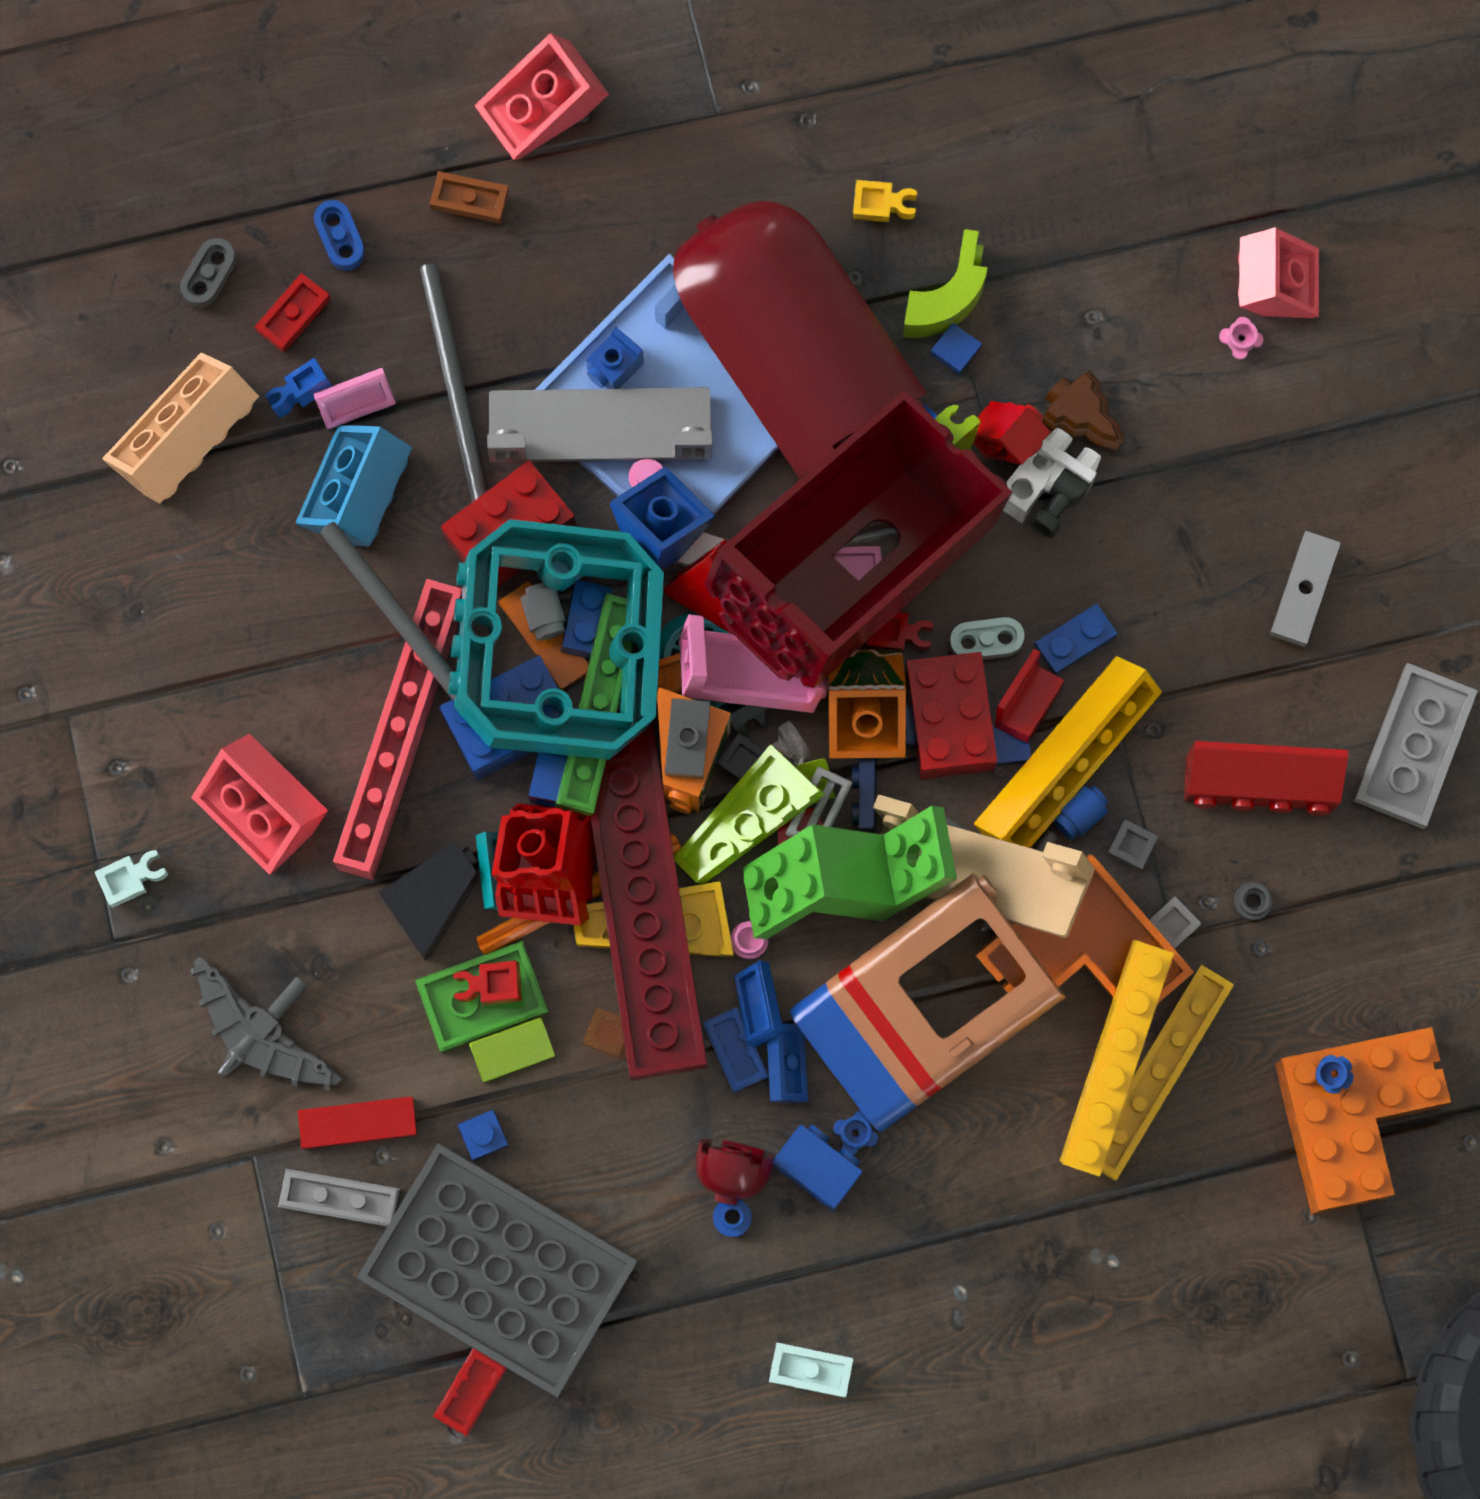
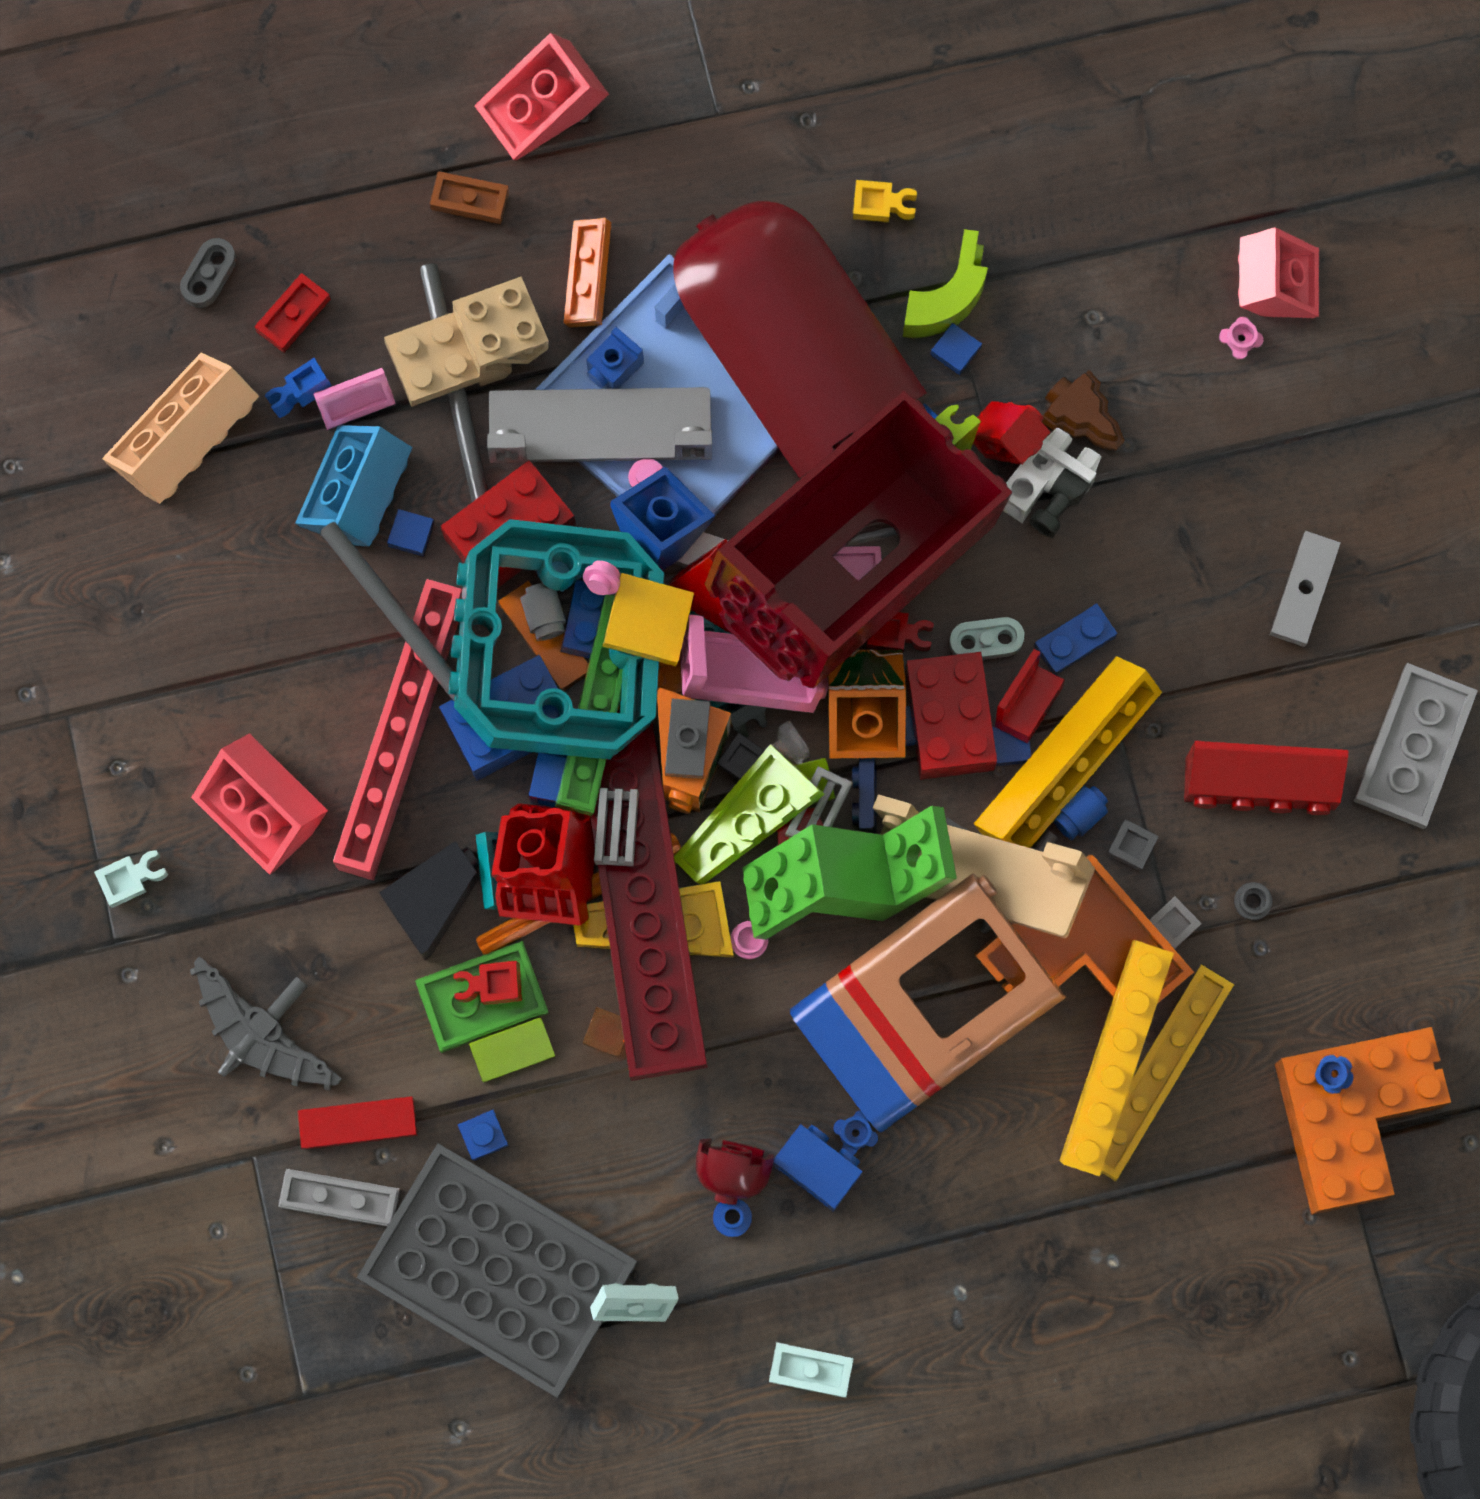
(339, 237): blue plate -> none
(410, 532): none -> blue tile
(469, 344): none -> tan piece
(470, 1392): red plate -> none
(587, 272): none -> orange tile
(602, 578): none -> bright pink plate
(618, 797): none -> light grey tile
(634, 1303): none -> light aqua plate
(648, 619): none -> yellow tile
(738, 1060): blue plate -> none
(758, 1003): blue tile -> none
(787, 1066): blue plate -> none

